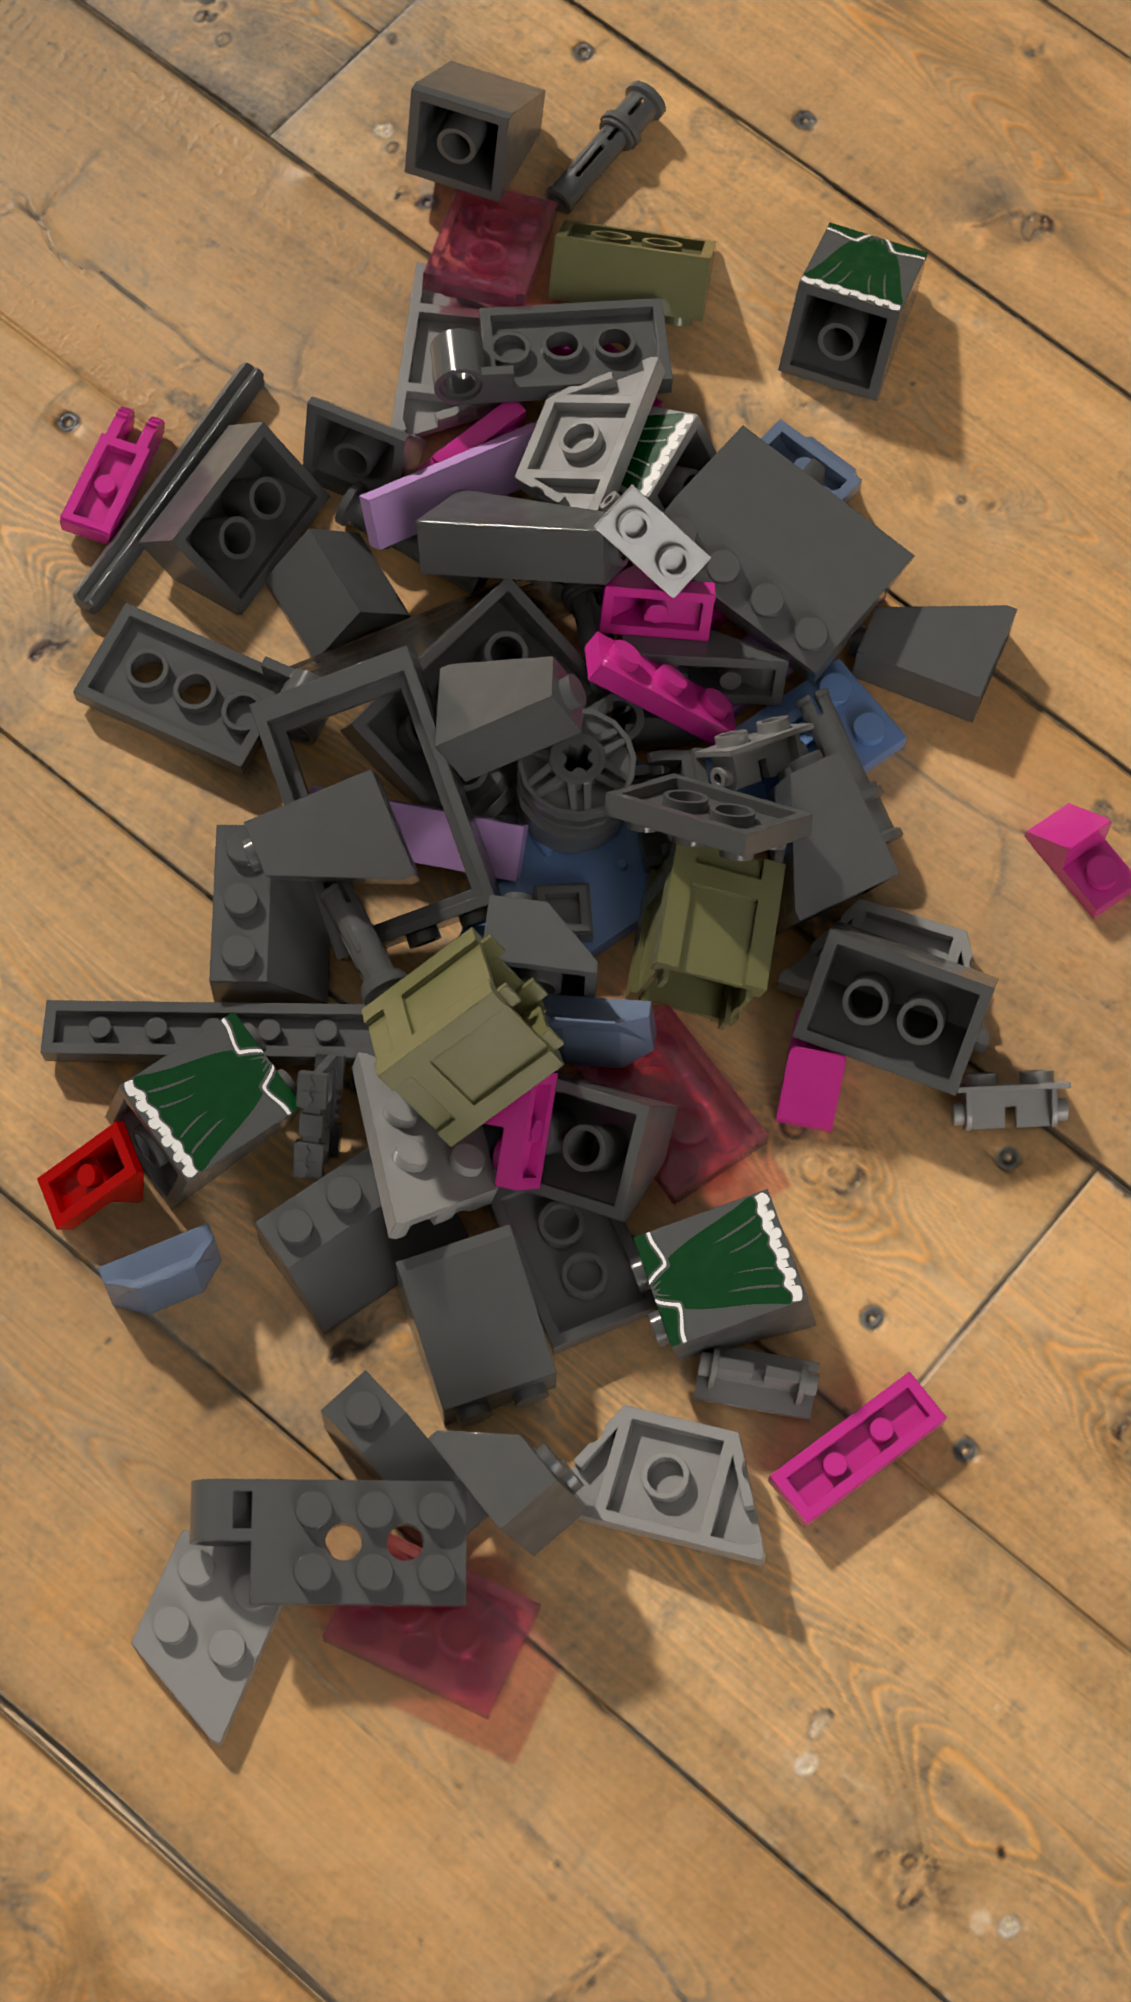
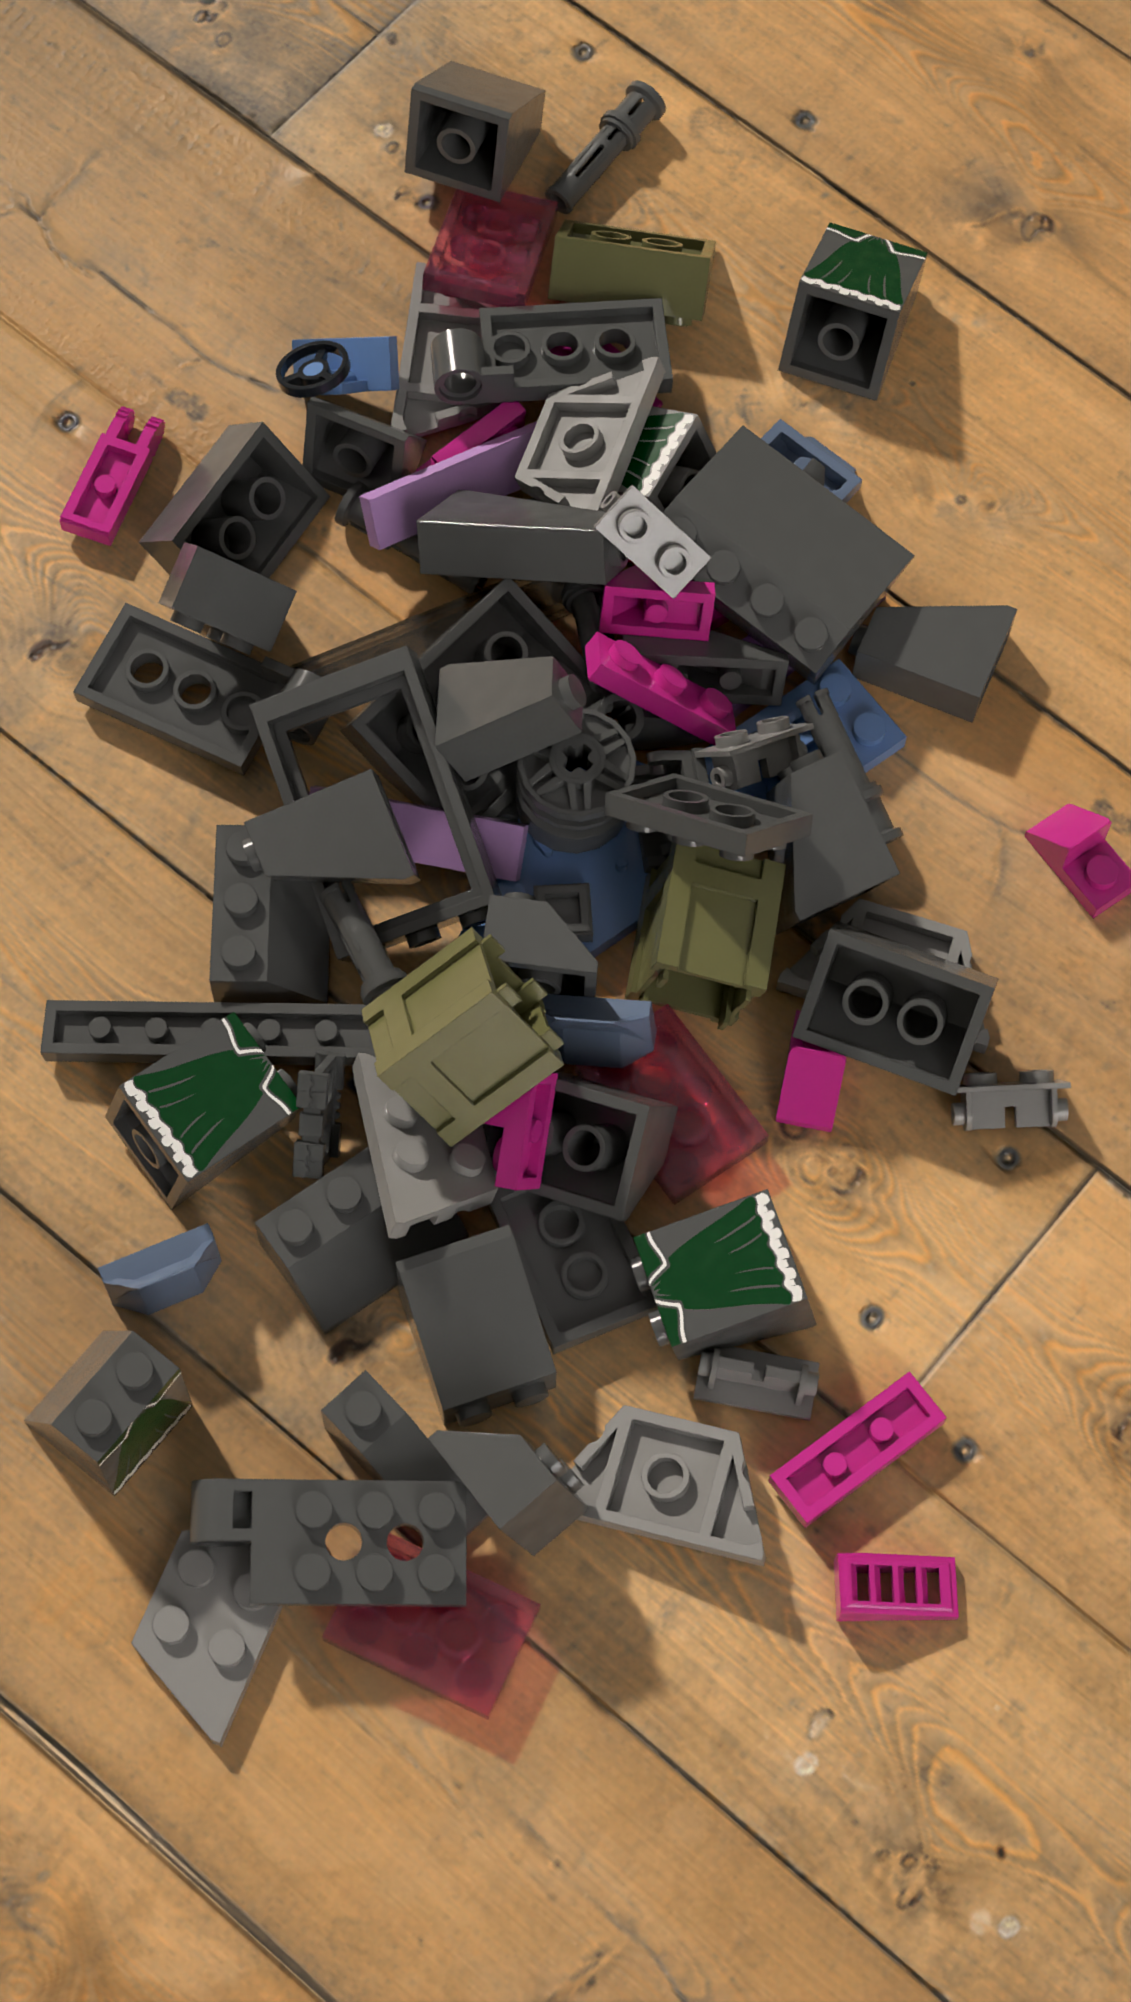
(93, 1177): red slope -> none
(113, 1407): none -> dark grey slope
(124, 547): dark grey axle -> none
(230, 599): none -> dark grey brick
(333, 590): dark grey slope -> none
(339, 366): none -> piece
(846, 1594): none -> dark pink slope

